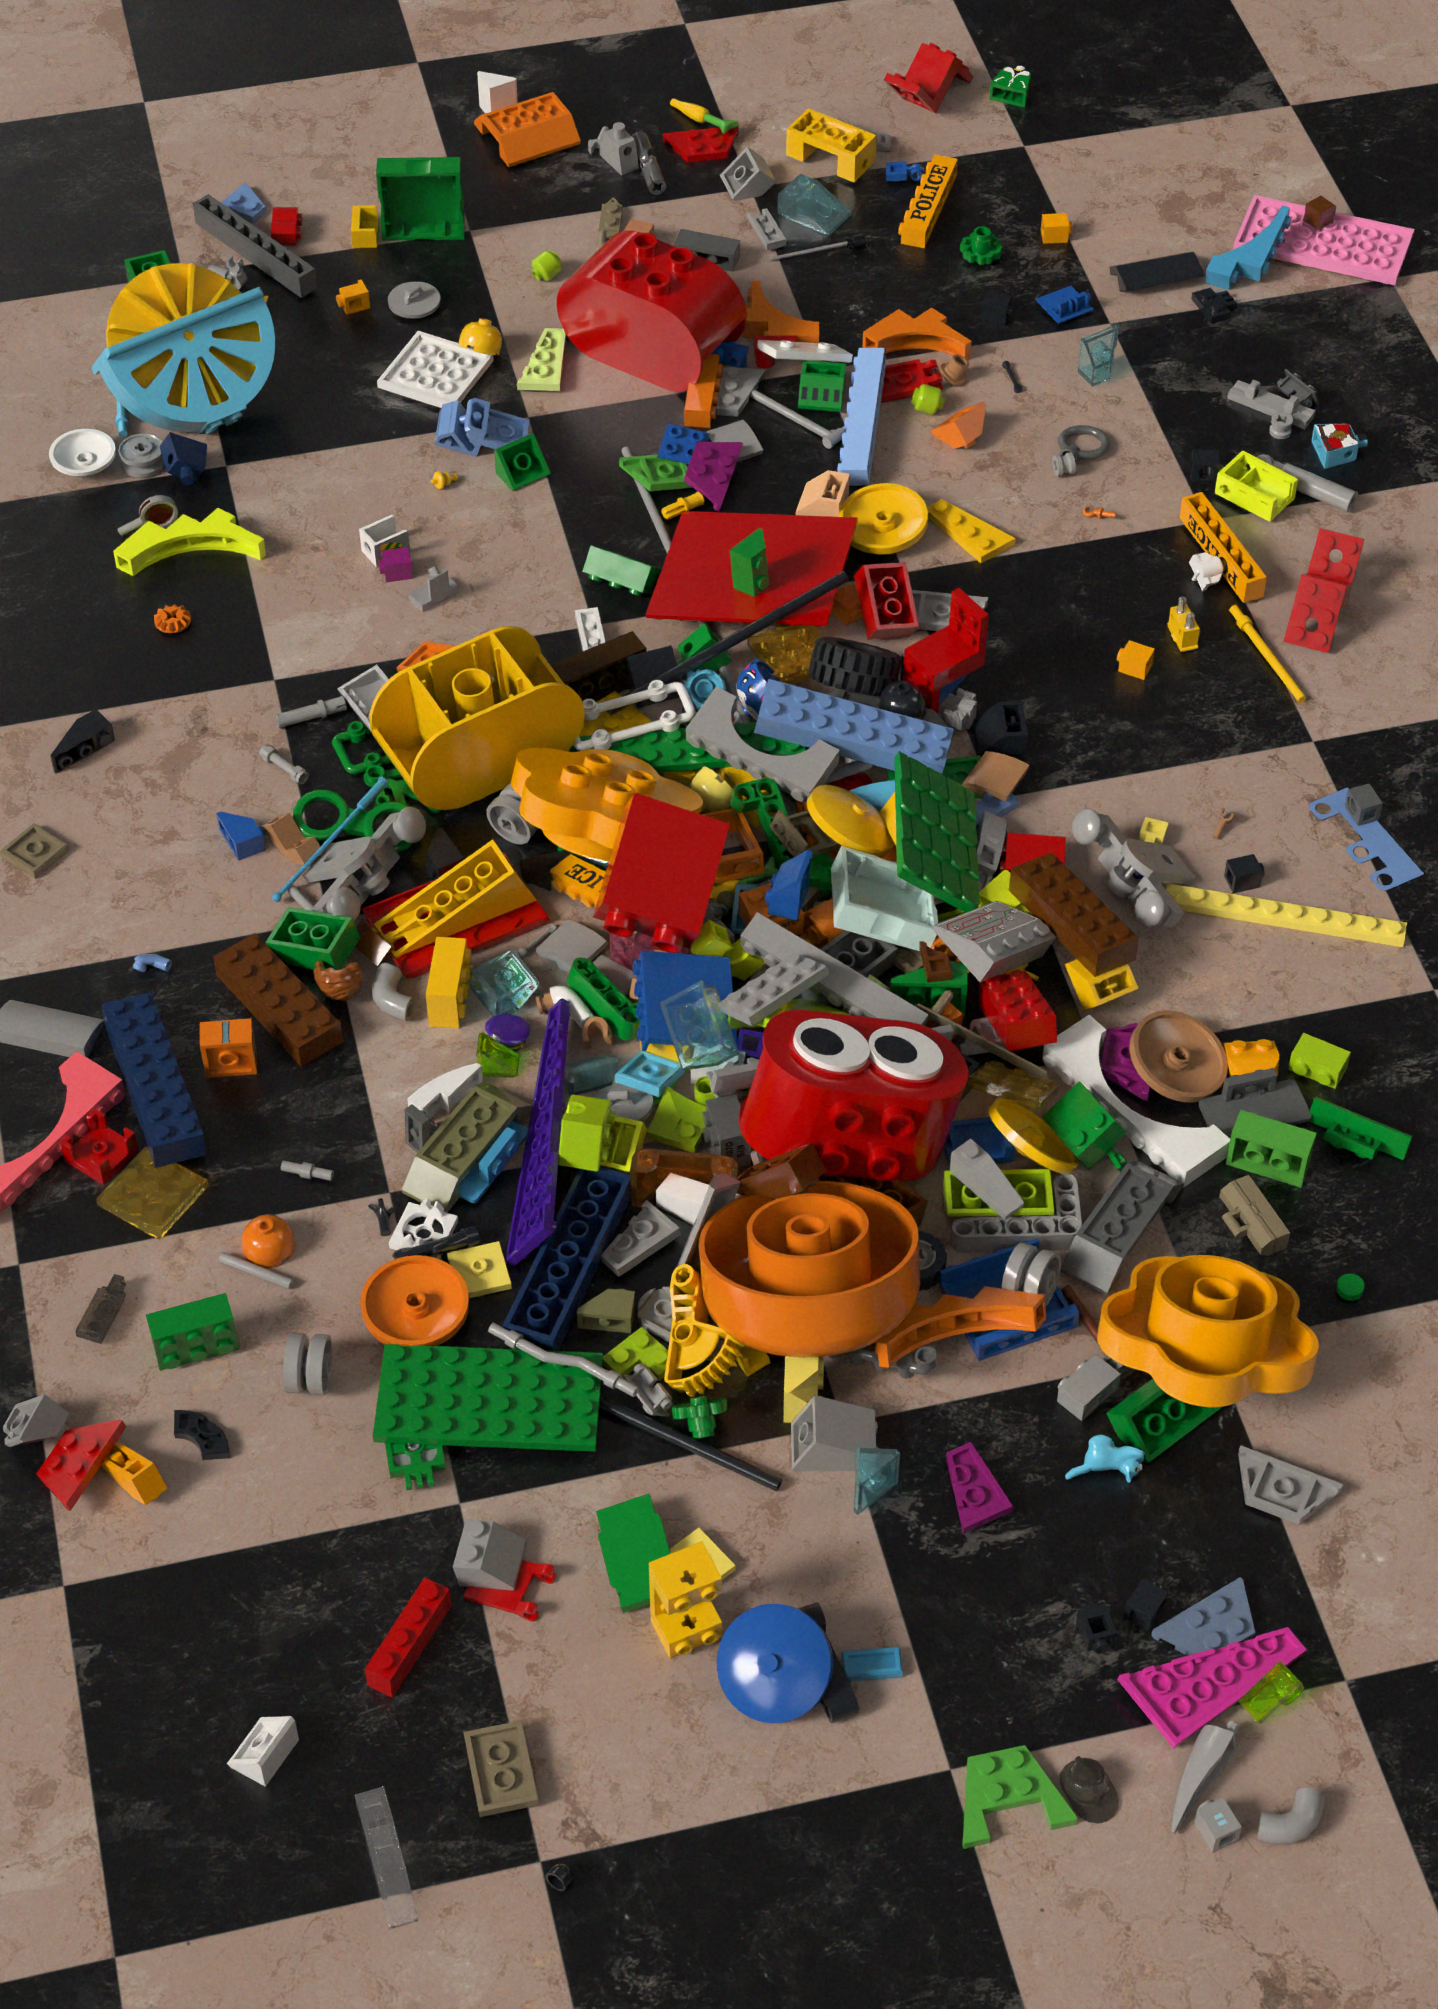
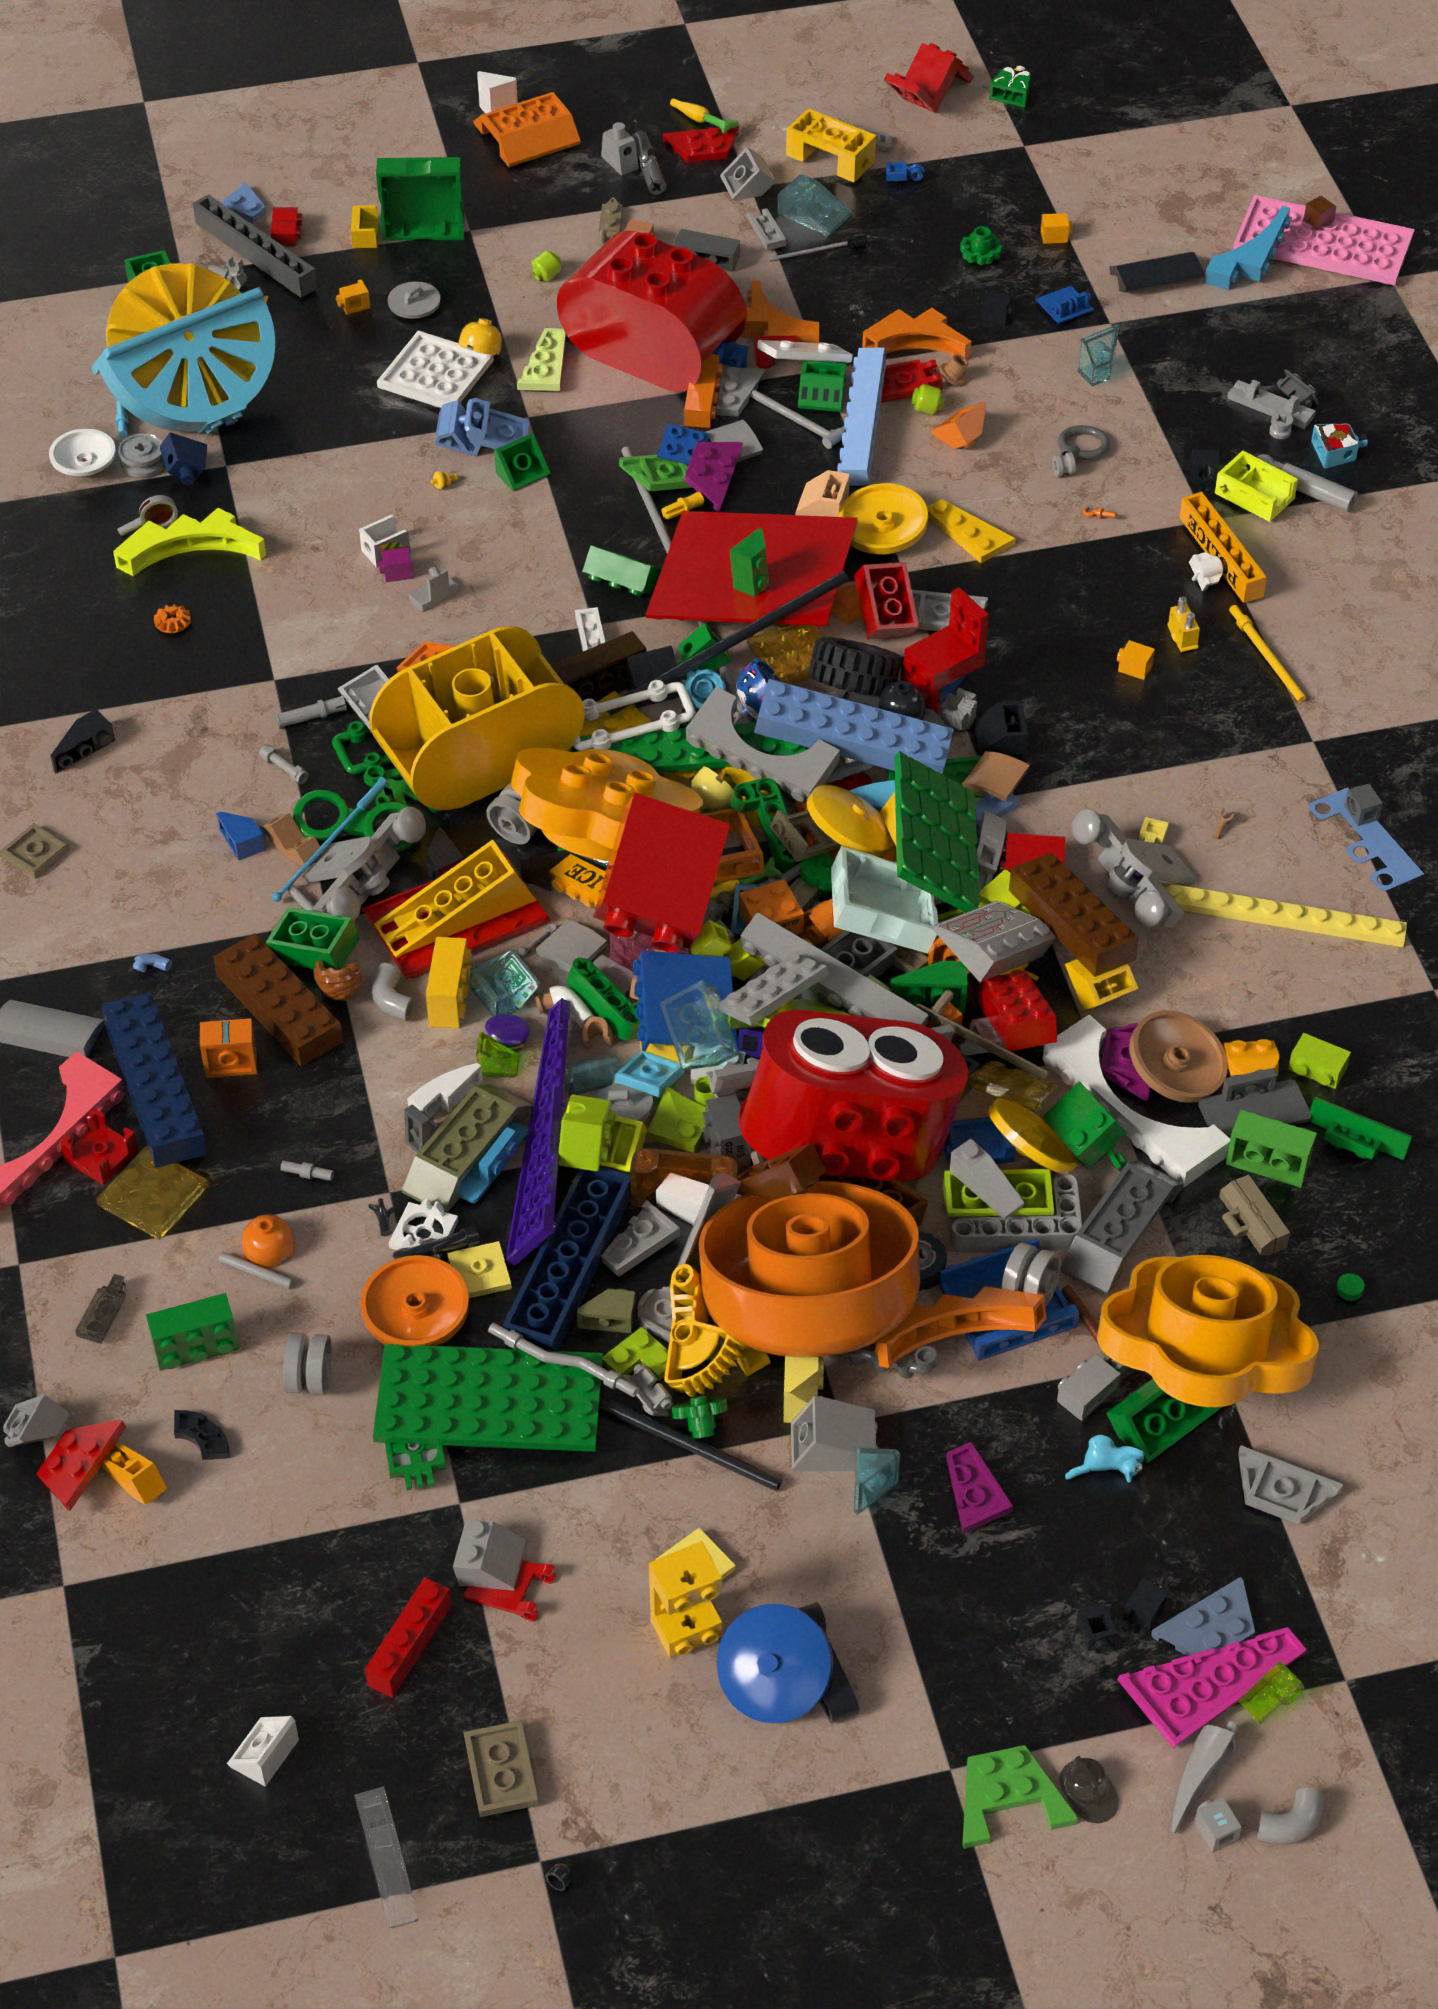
(372, 944): reddish brown slope -> none
(597, 143): light grey bar -> none
(629, 1541): green piece -> none
(790, 887): blue slope -> none
(872, 1664): dark azure tile -> none
(928, 201): light orange brick -> none
(935, 964): reddish brown tile -> none
(1017, 387): black hinge -> none
(1214, 305): black hinge -> none
(1244, 873): black brick -> none
(1324, 590): red bracket -> none

